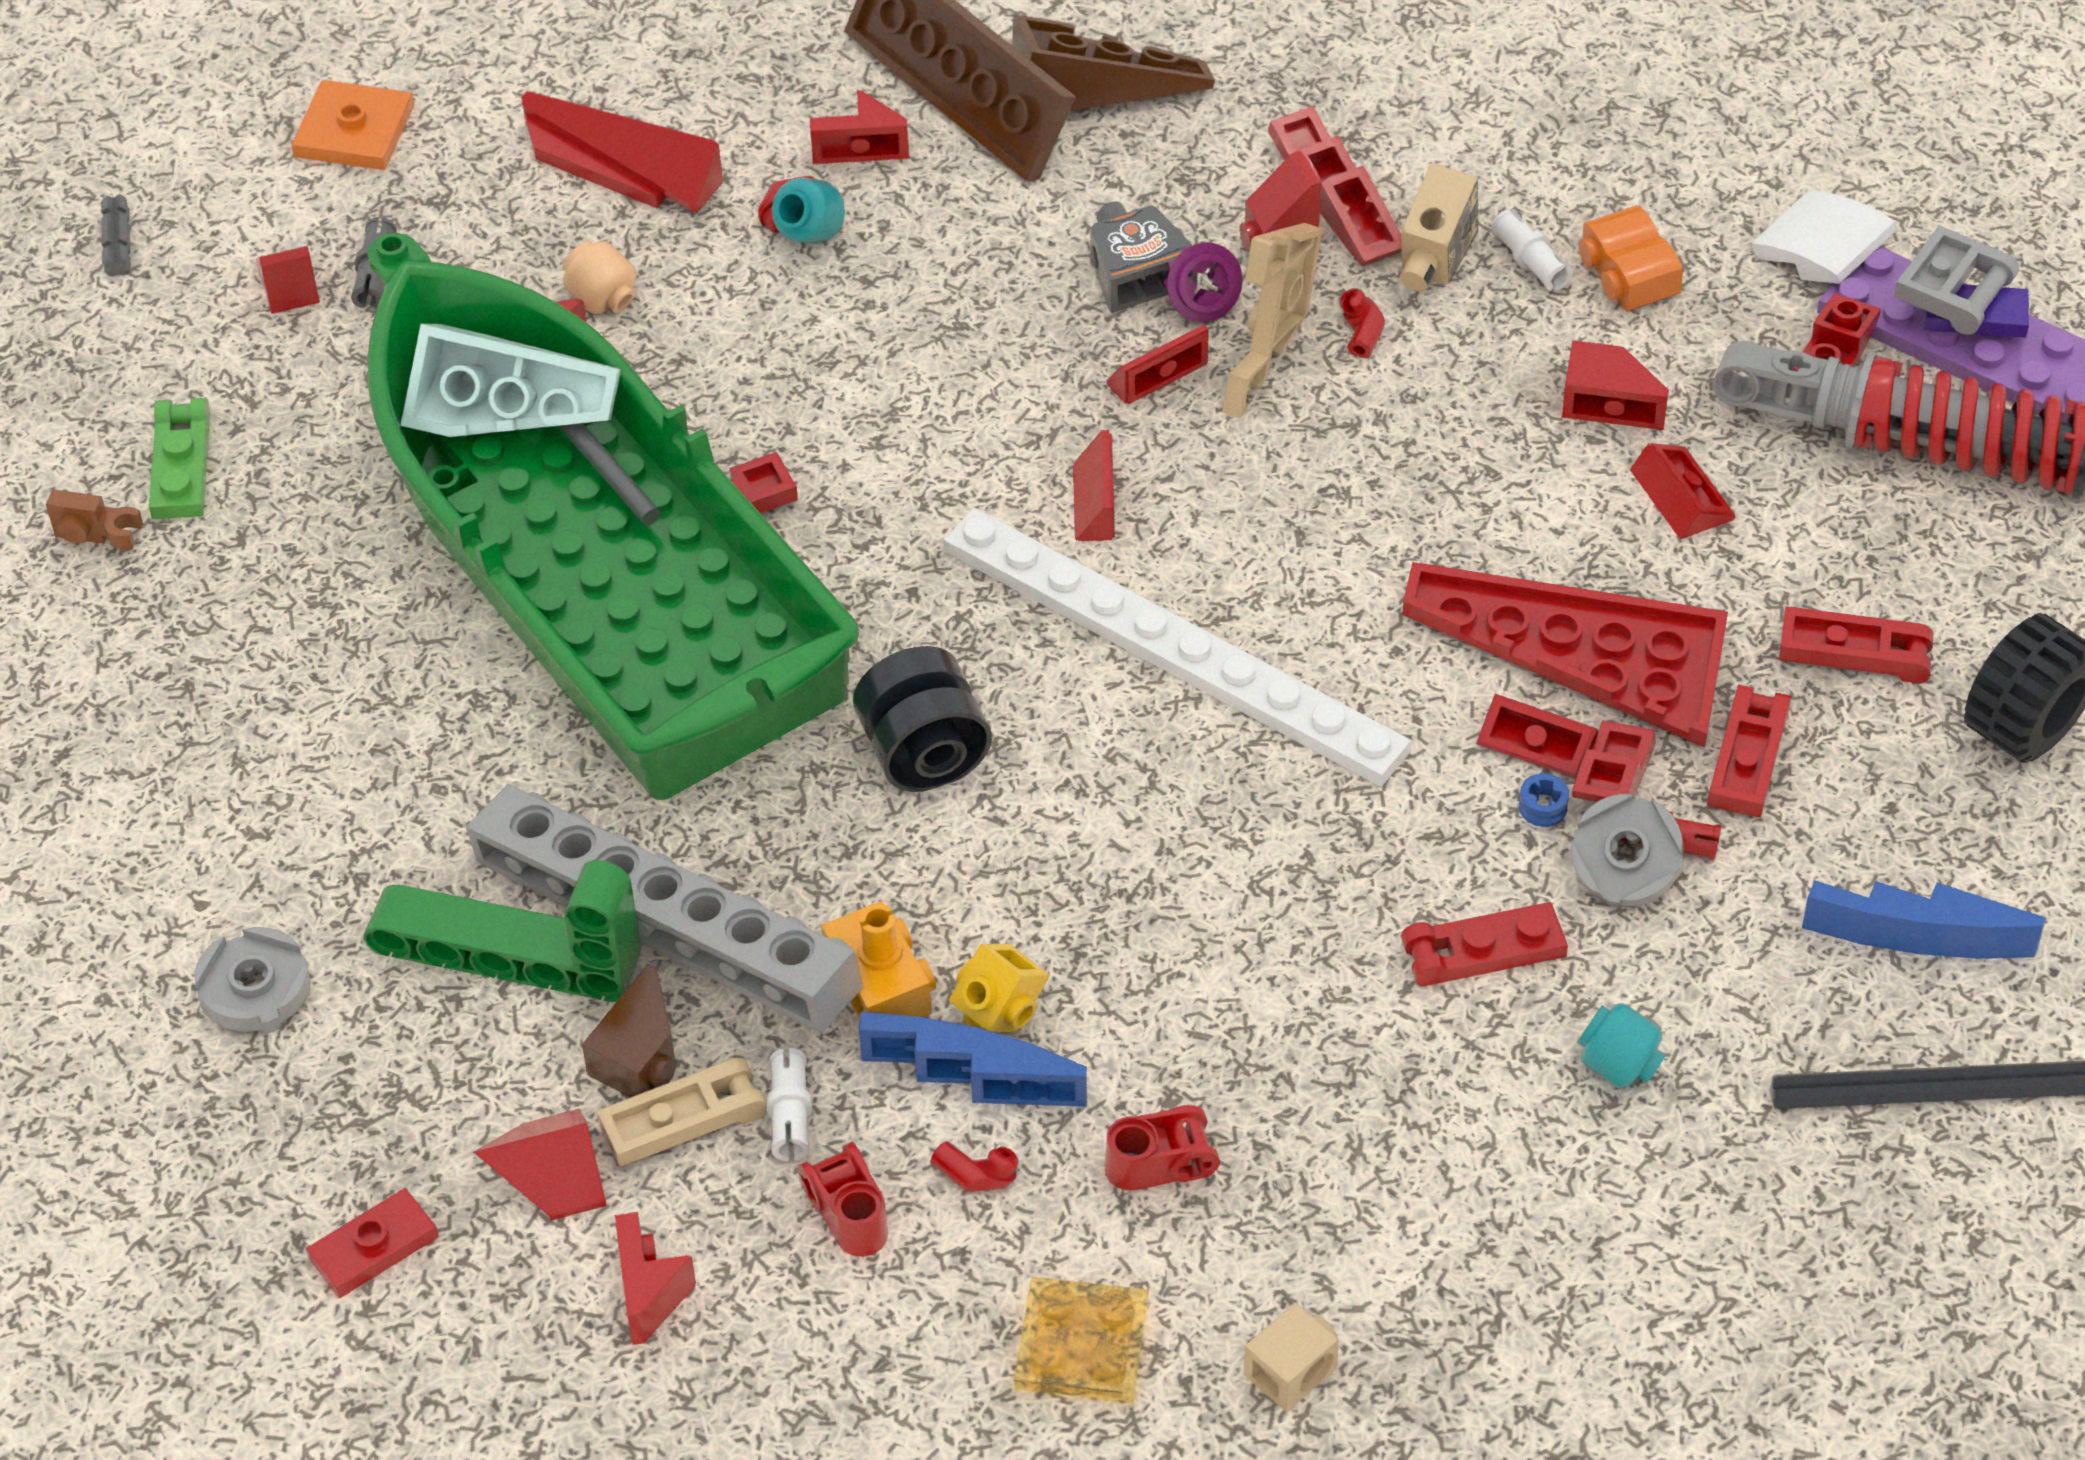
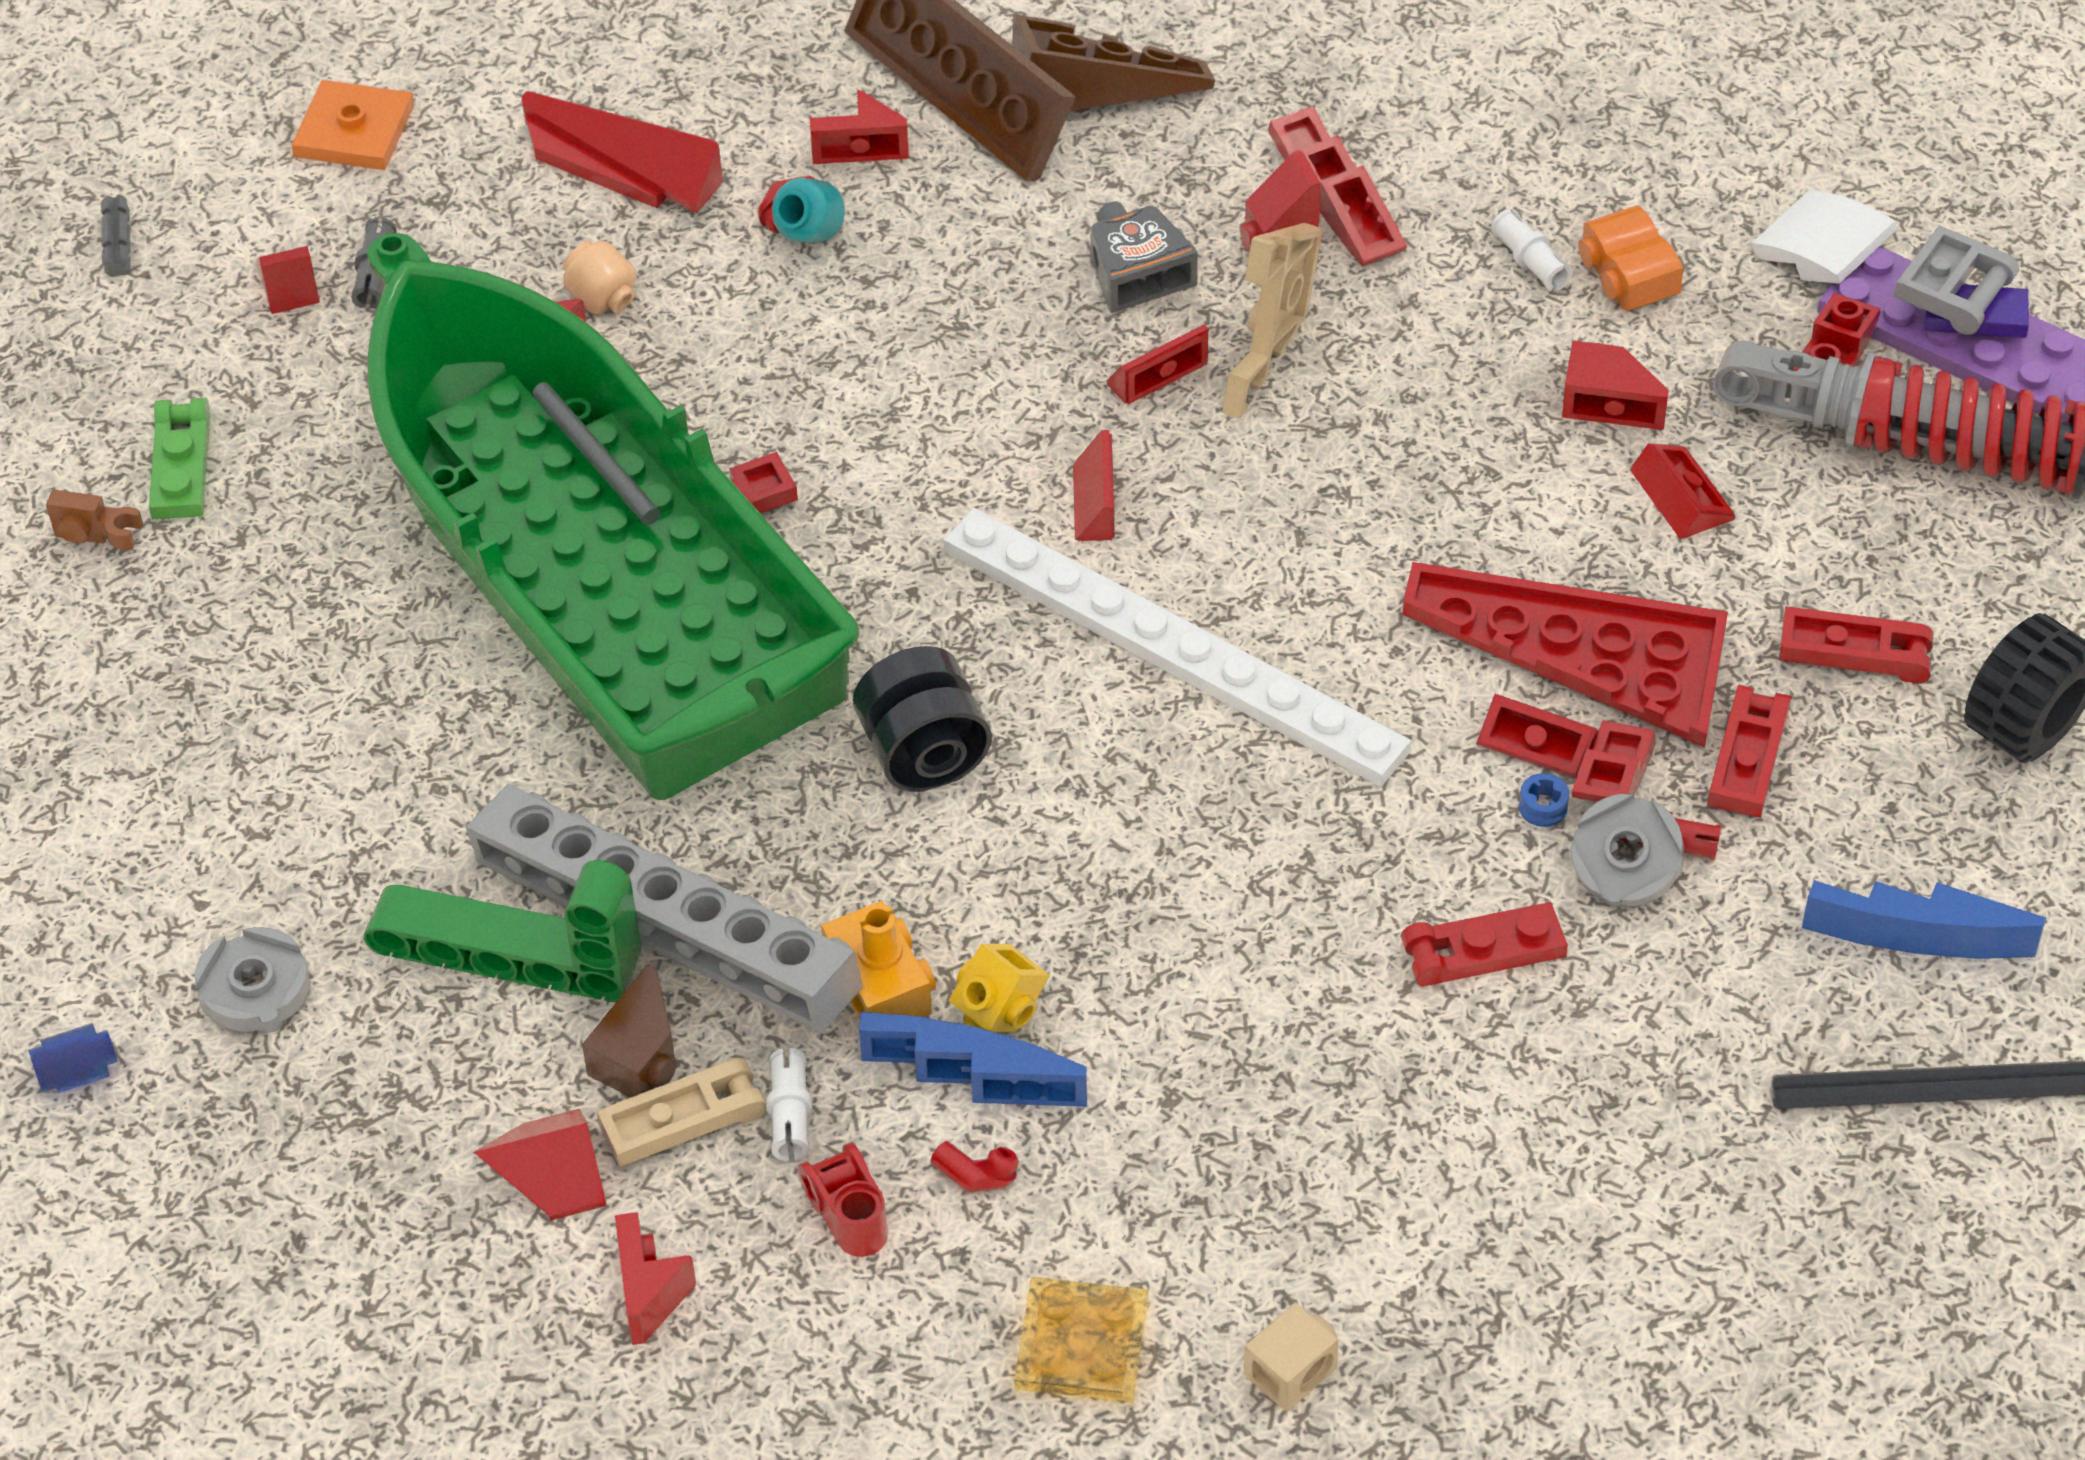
(72, 1058): none -> clear blue brick
(372, 1242): plate -> none
(491, 384): light aqua wedge -> none
(1161, 1147): red piece -> none
(1223, 272): magenta gear -> none
(1364, 319): red arm -> none
(1436, 244): tan torso -> none
(1621, 1045): teal head -> none

